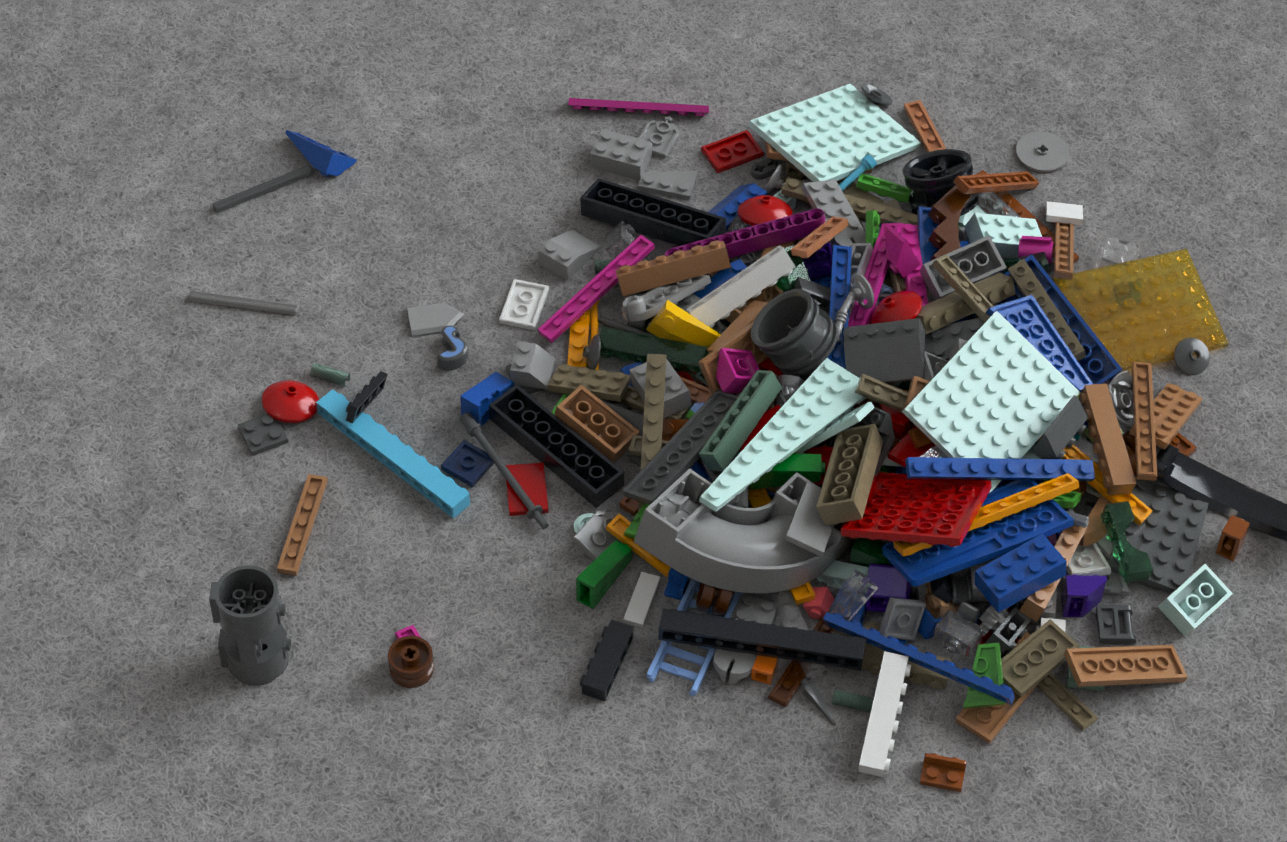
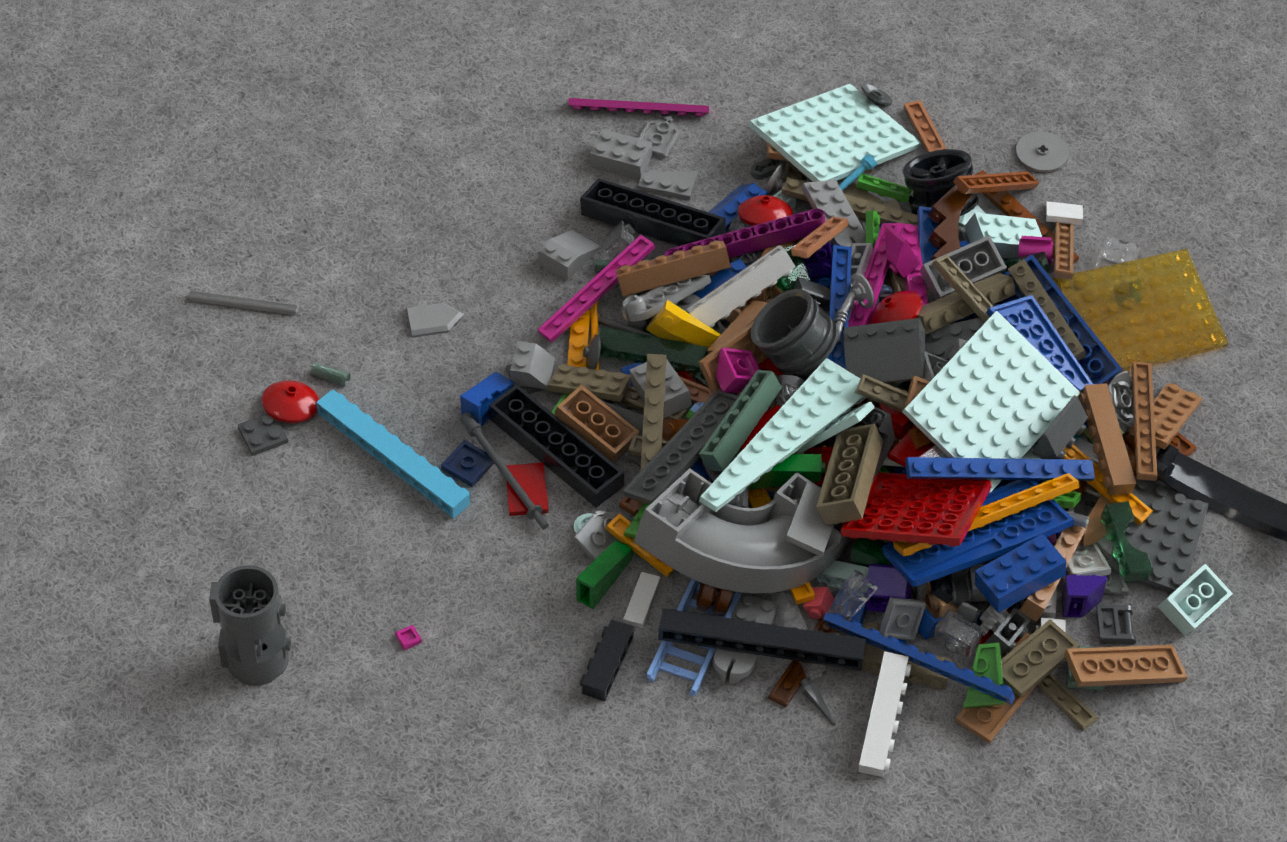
(261, 189): dark grey axle -> none
(302, 525): medium nougat plate -> none
(321, 156): blue wedge -> none
(366, 397): black plate -> none
(410, 661): reddish brown wheel -> none
(457, 349): dark grey animal -> none
(524, 304): white tile -> none
(676, 584): blue panel -> none
(732, 151): red tile -> none
(764, 669): orange brick -> none
(838, 693): sand green piece -> none
(943, 772): dark orange bracket -> none
(994, 205): clear plate -> none
(1184, 356): dark grey dish -> none
(1232, 537): dark orange brick -> none

